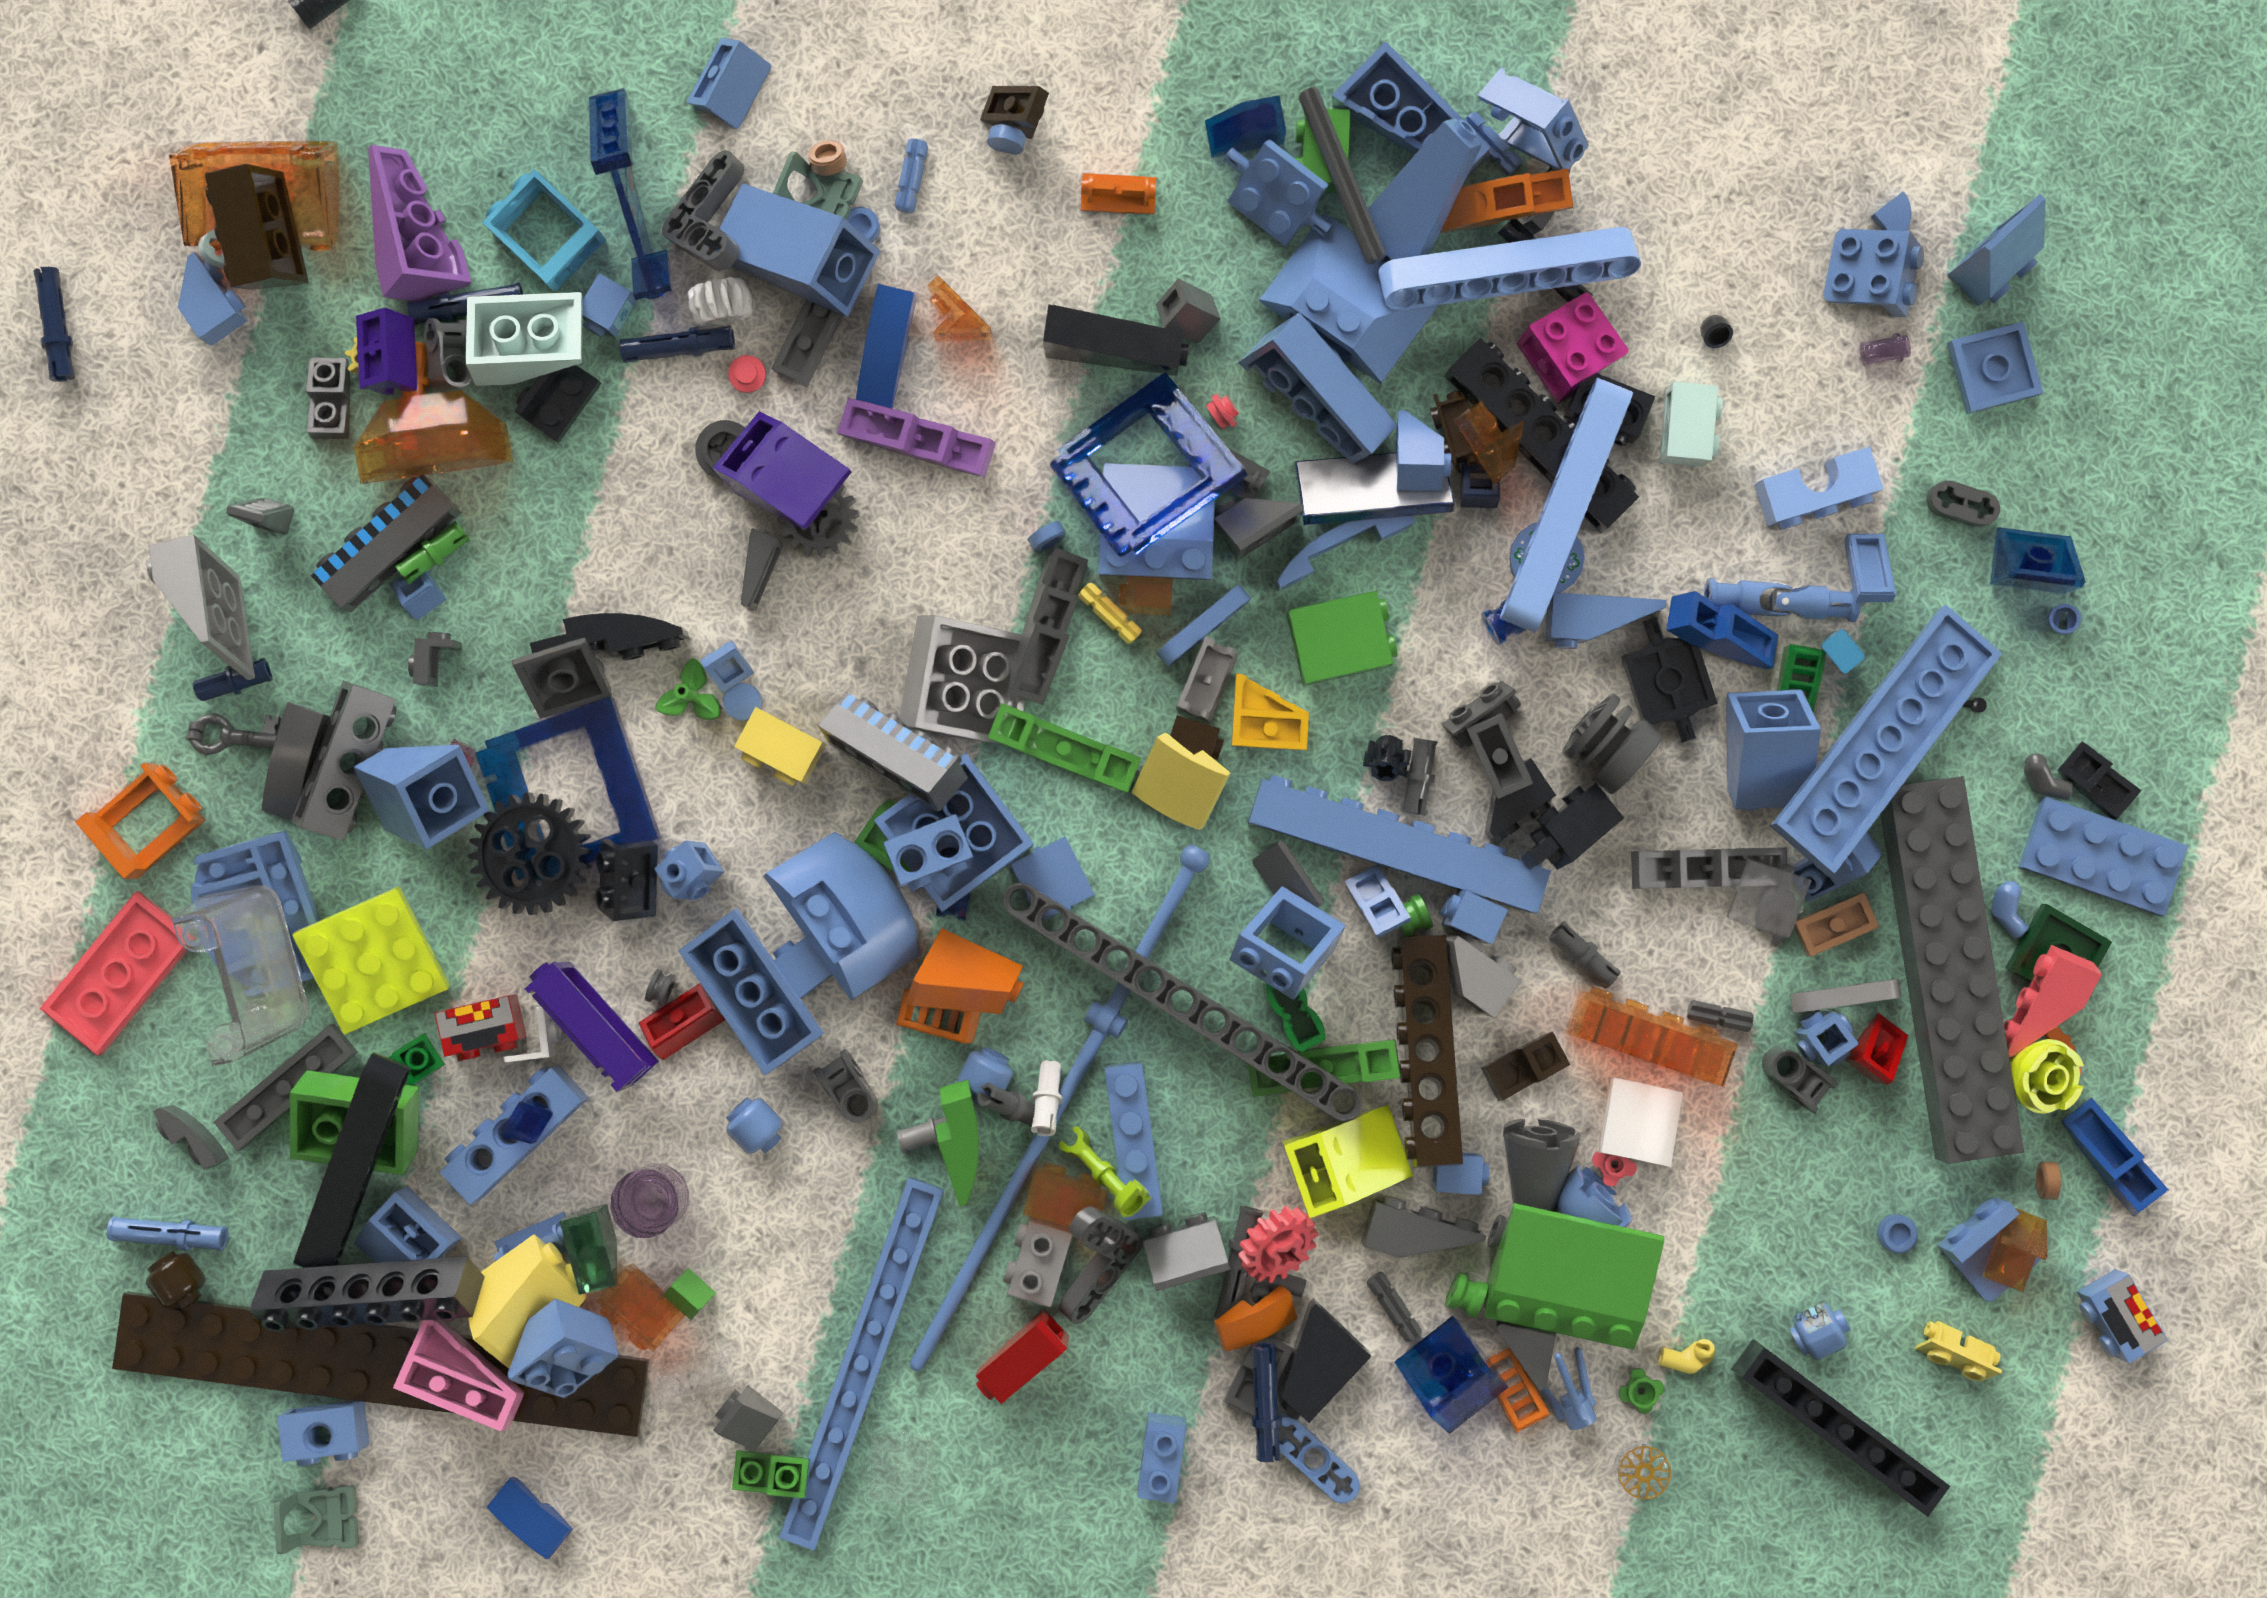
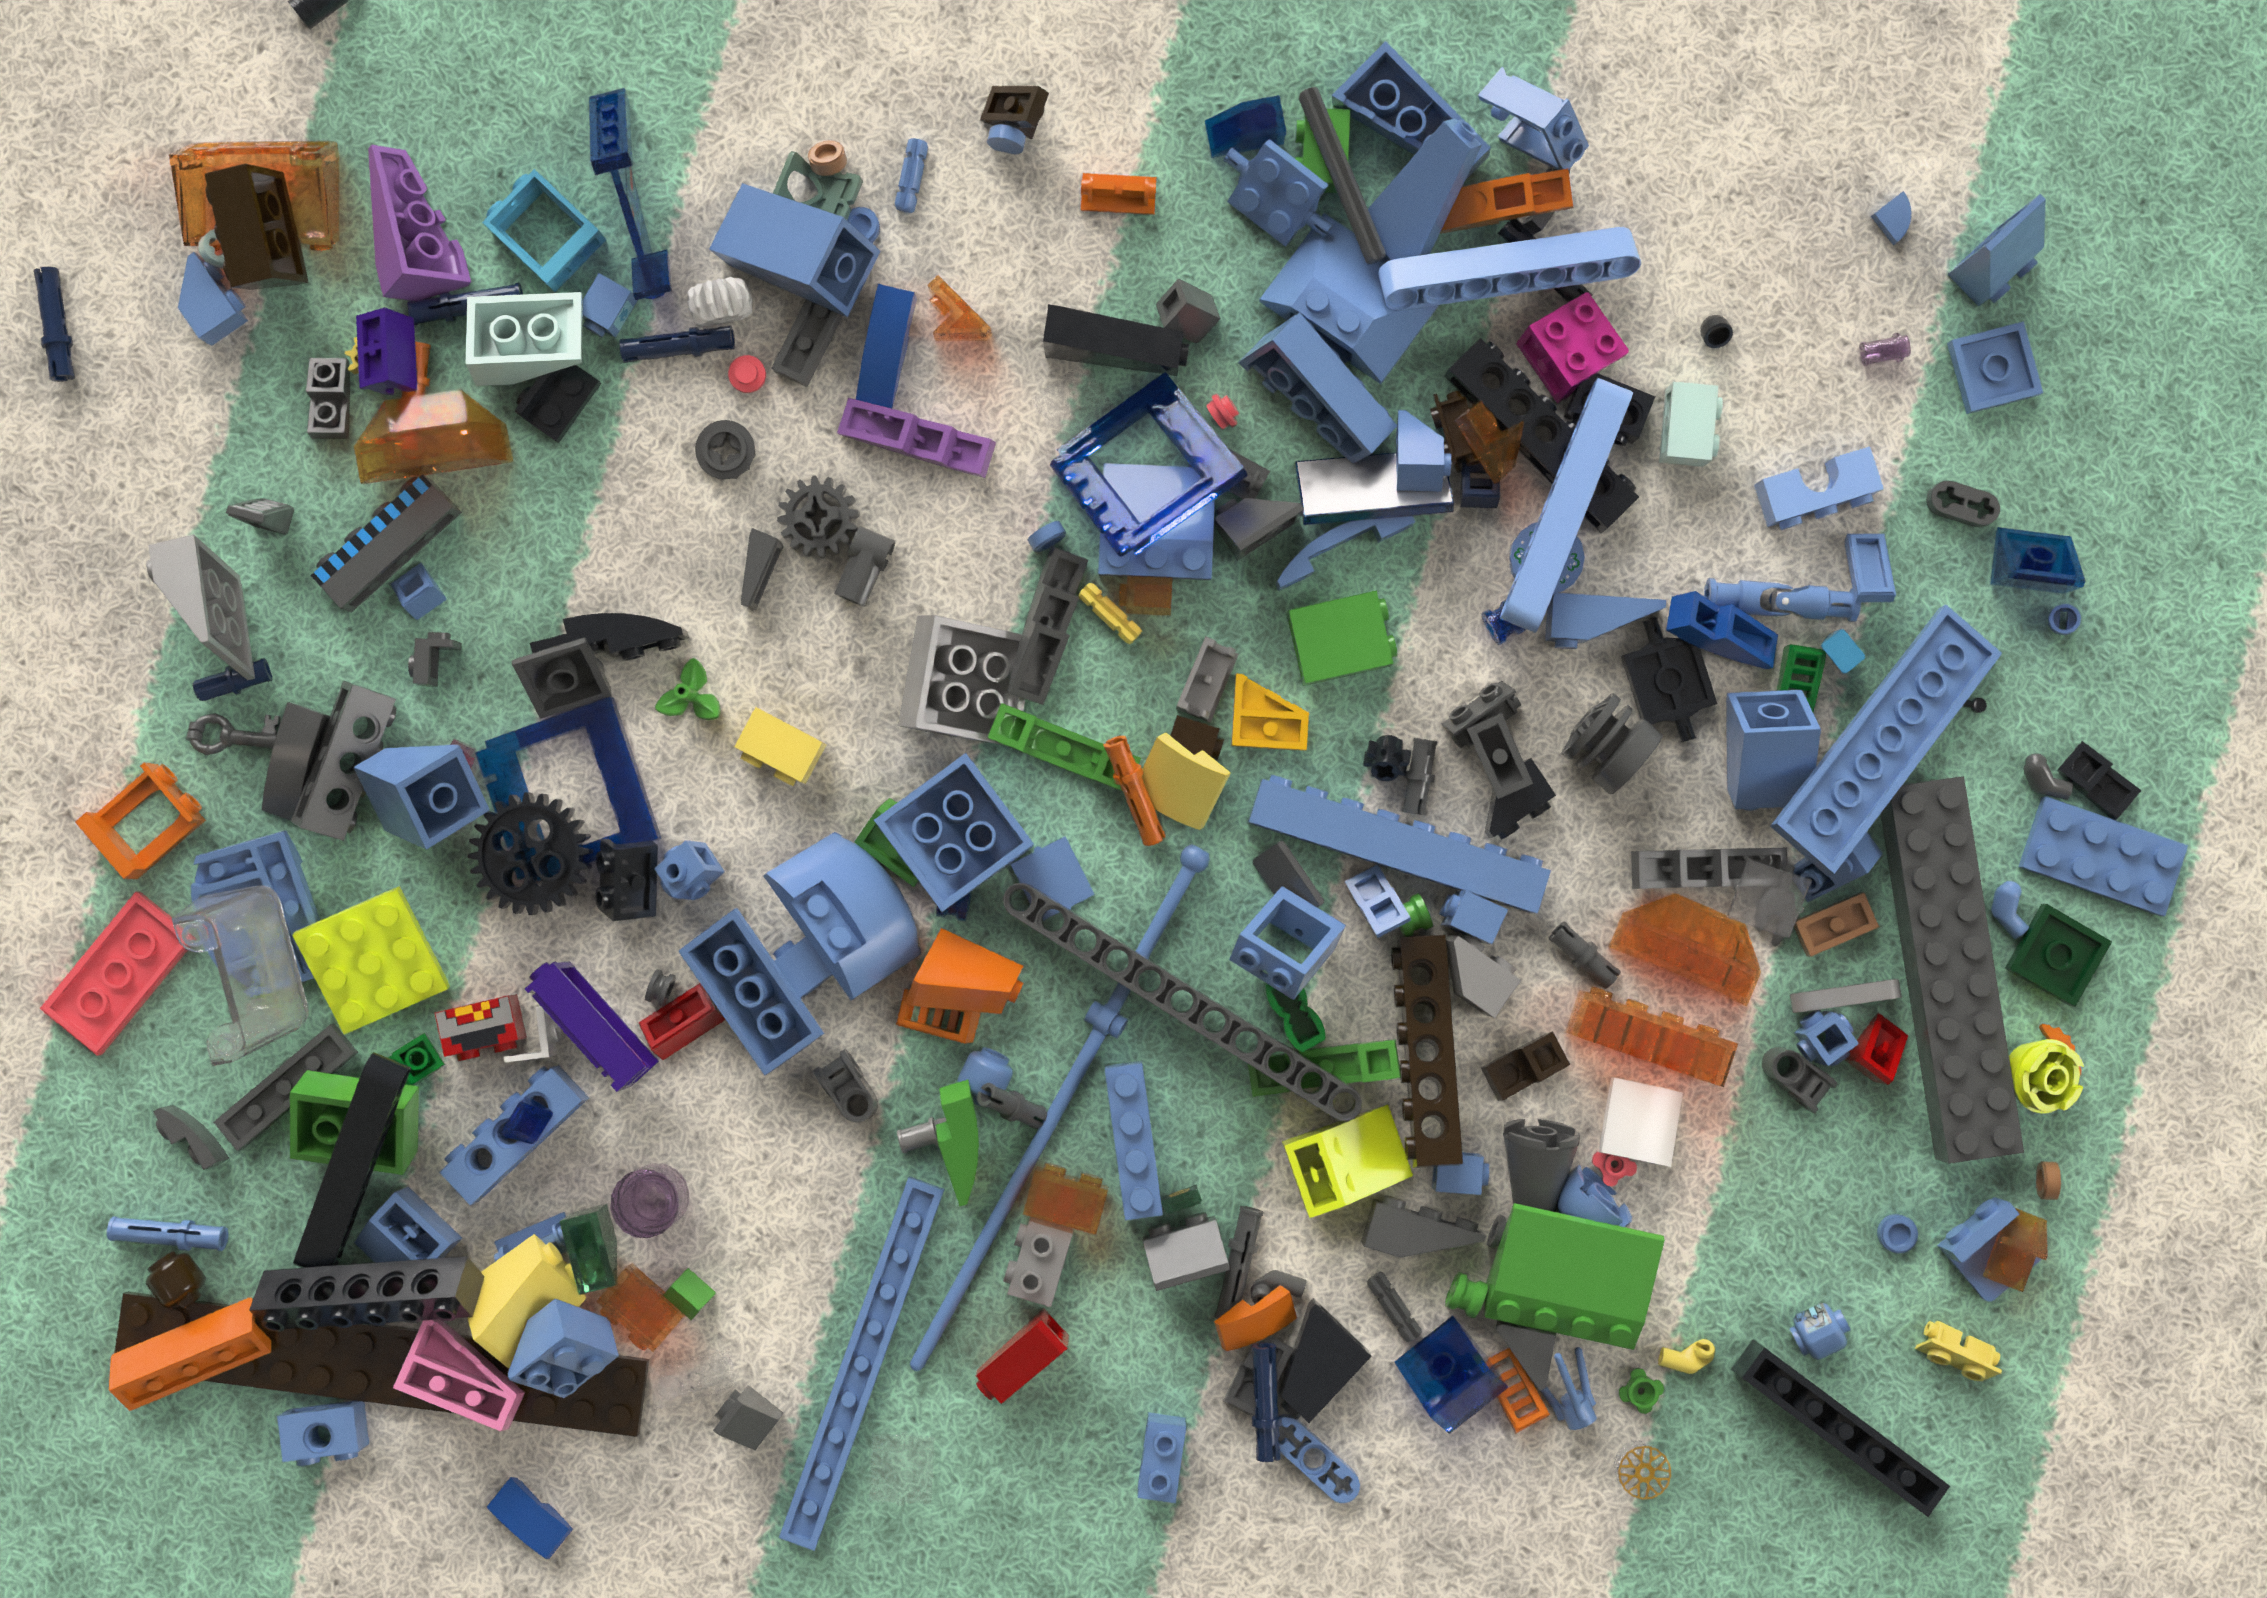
(187, 1355): none -> orange panel
(334, 1519): sand green piece -> none
(432, 552): bright green pin -> none
(446, 347): dark grey piece -> none
(690, 219): dark grey beam -> none
(727, 666): medium blue tile -> none
(730, 82): medium blue panel -> none
(741, 701): medium blue tile -> none
(754, 1126): medium blue head -> none
(771, 1473): bright green slope -> none
(781, 471): dark purple slope -> none
(866, 560): none -> dark grey piece
(893, 750): brick -> none
(924, 842): medium blue brick -> none
(1047, 1099): white axle -> none
(1115, 1248): dark grey beam -> none
(1128, 1197): lime piece -> none
(1129, 777): none -> orange pin
(1181, 1199): none -> clear green tile
(1202, 625): medium blue beam -> none
(1278, 1244): coral gear -> none
(1509, 161): medium blue axle -> none
(1572, 828): black hinge -> none
(1691, 945): none -> clear orange wedge
(1713, 1015): dark grey piece -> none
(1874, 269): medium blue bracket -> none
(2055, 994): coral slope -> none
(2114, 1157): blue slope -> none
(2121, 1316): brick -> none

